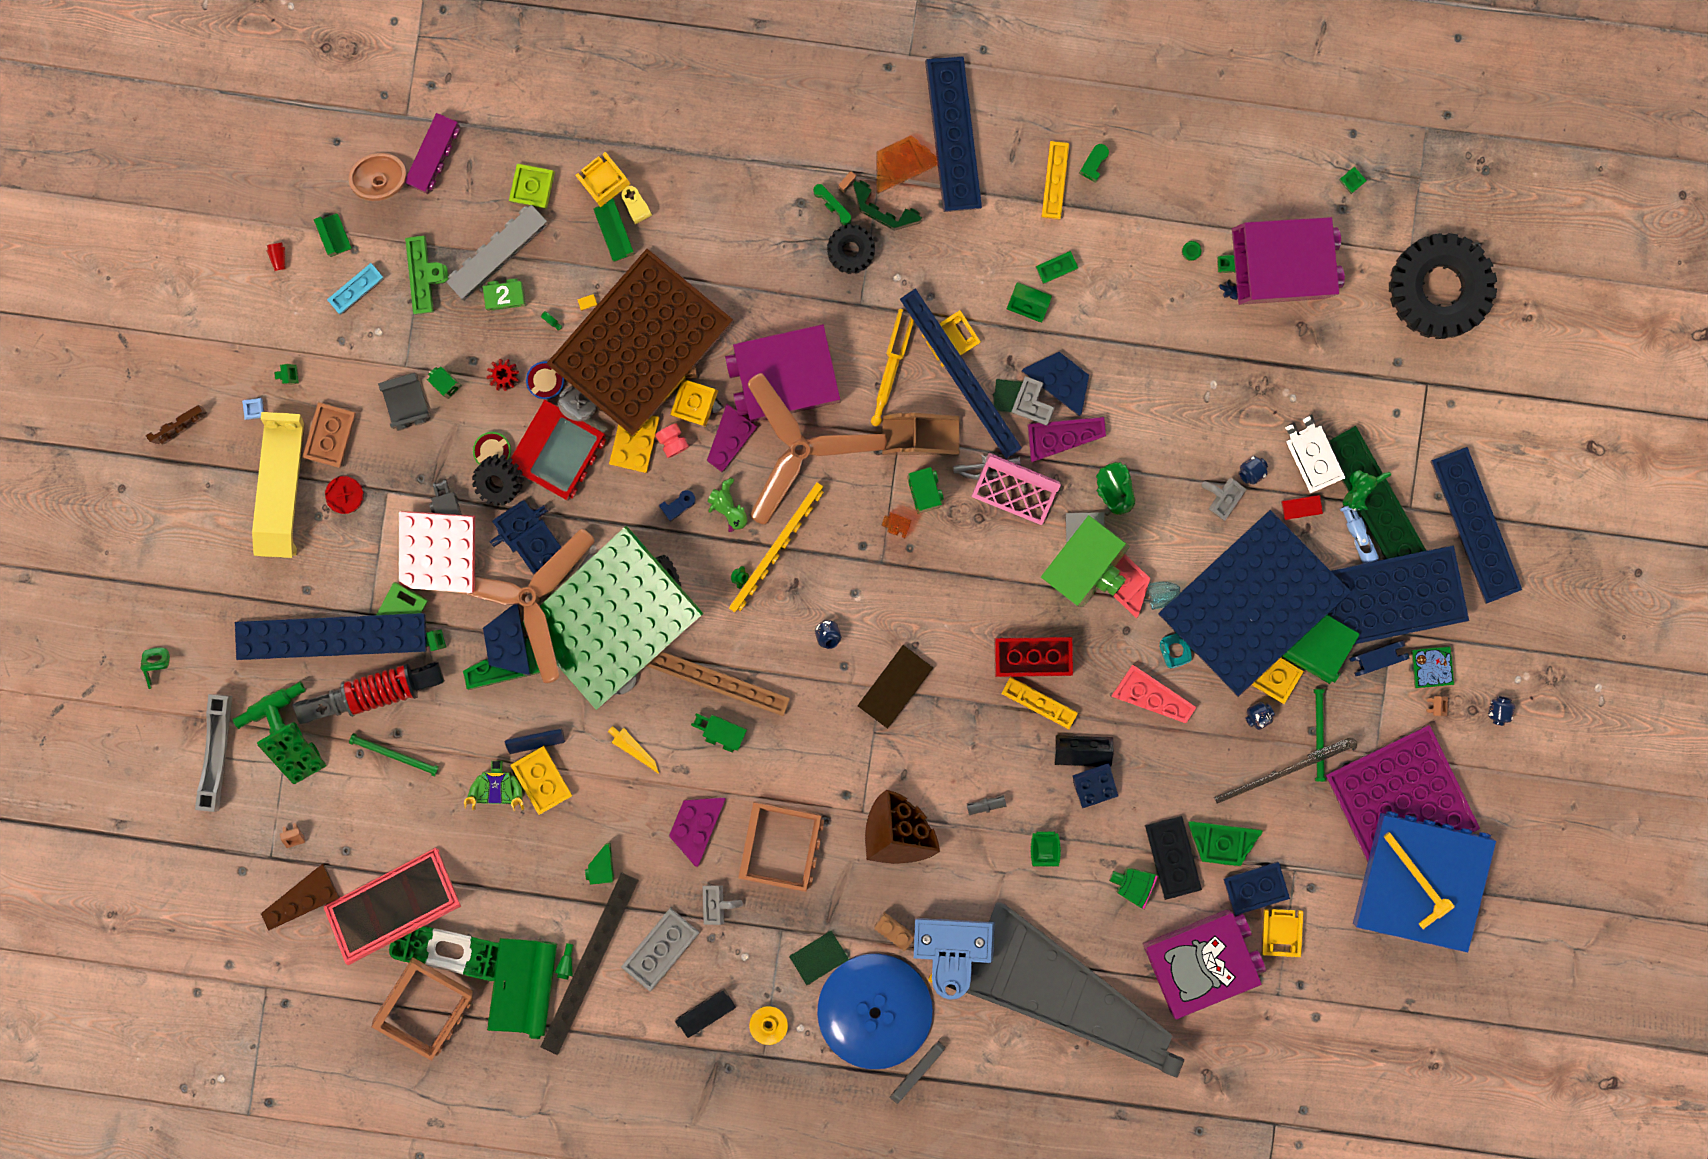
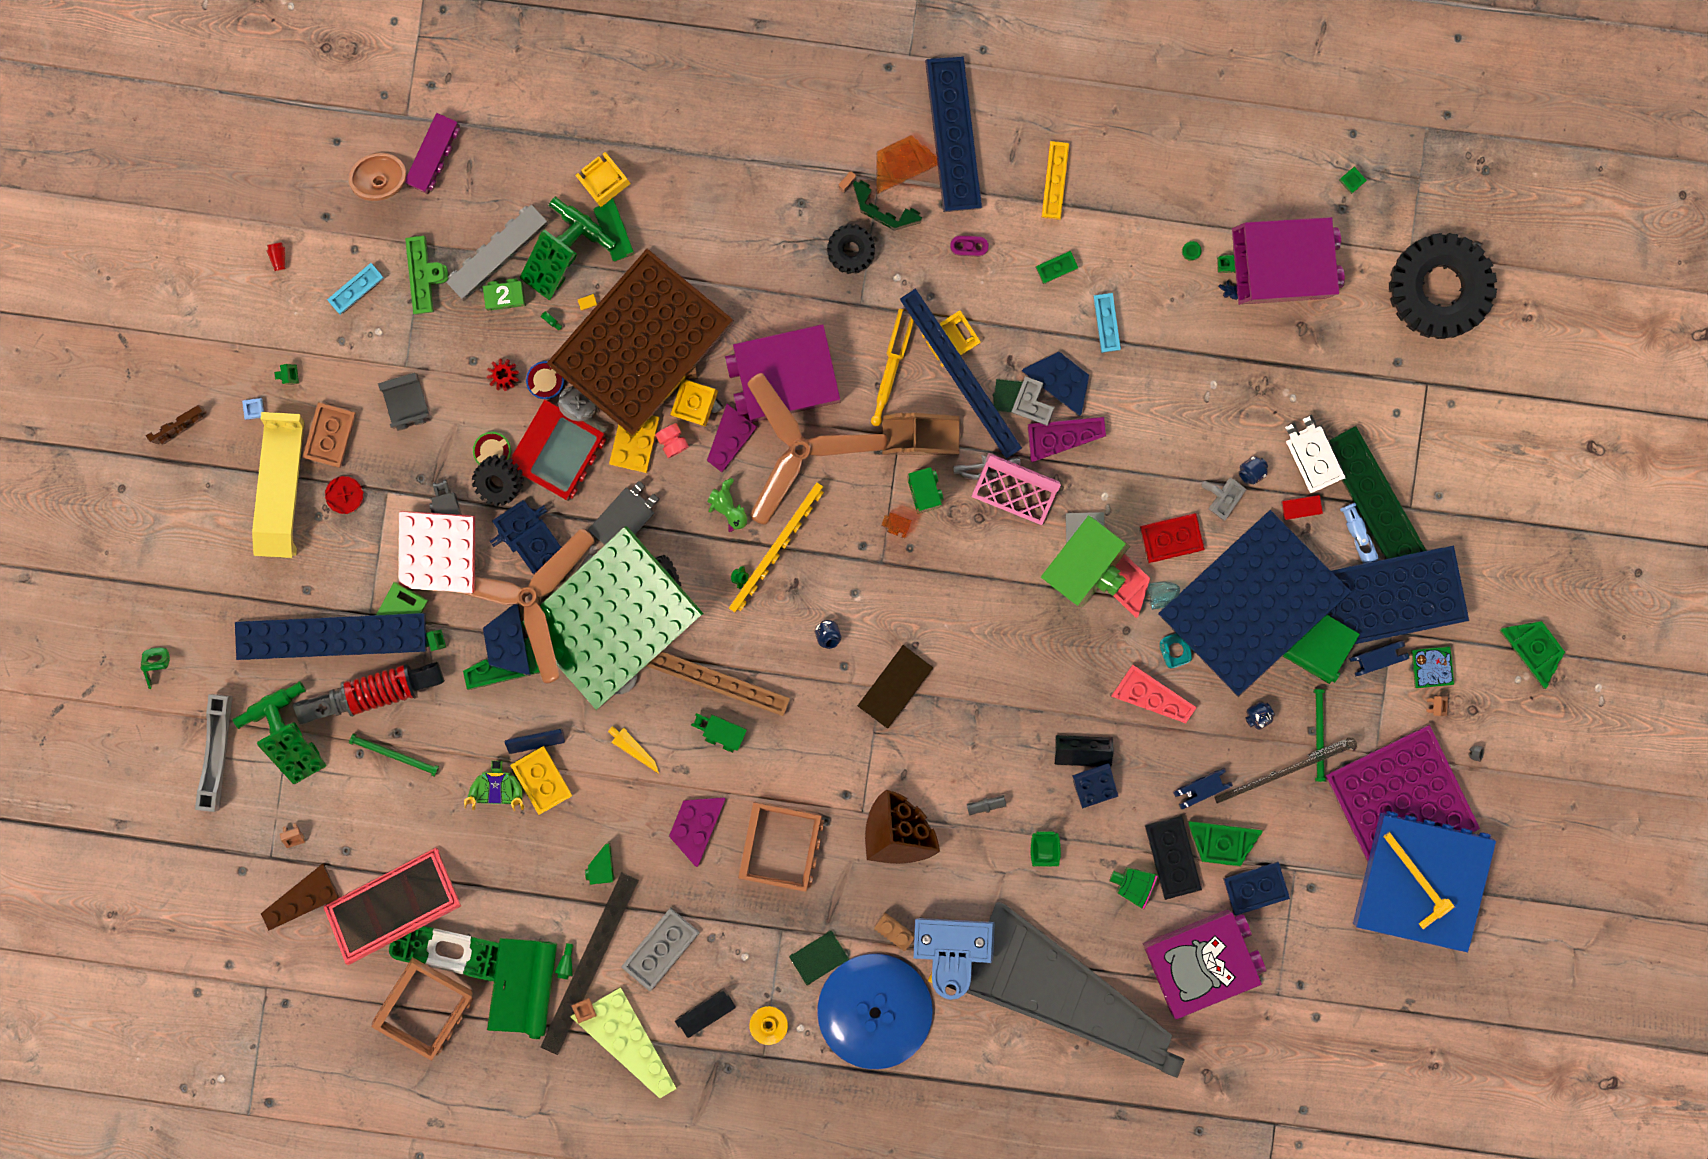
(332, 235): green panel -> none
(443, 382): green brick -> none
(531, 186): lime plate -> none
(553, 254): none -> green plate
(583, 1010): none -> nougat tile
(626, 510): none -> dark grey tile
(626, 1040): none -> yellowish green wing
(637, 207): light yellow piece -> none
(679, 506): dark blue leg -> none
(714, 905): light grey plate -> none
(832, 204): green plate -> none
(917, 1072): dark grey beam -> none
(969, 246): none -> magenta plate
(1029, 302): green panel -> none
(1033, 656): red brick -> none
(1039, 703): yellow plate -> none
(1096, 157): green leg -> none
(1106, 322): none -> medium azure plate
(1112, 484): green piece -> none
(1172, 538): none -> red tile
(1202, 788): none -> dark blue piece
(1279, 680): yellow plate -> none
(1282, 929): yellow container -> none
(1362, 485): green animal -> none
(1476, 525): dark blue plate -> none
(1477, 753): none -> dark grey hinge
(1501, 710): dark blue head -> none
(1536, 649): none -> green wing

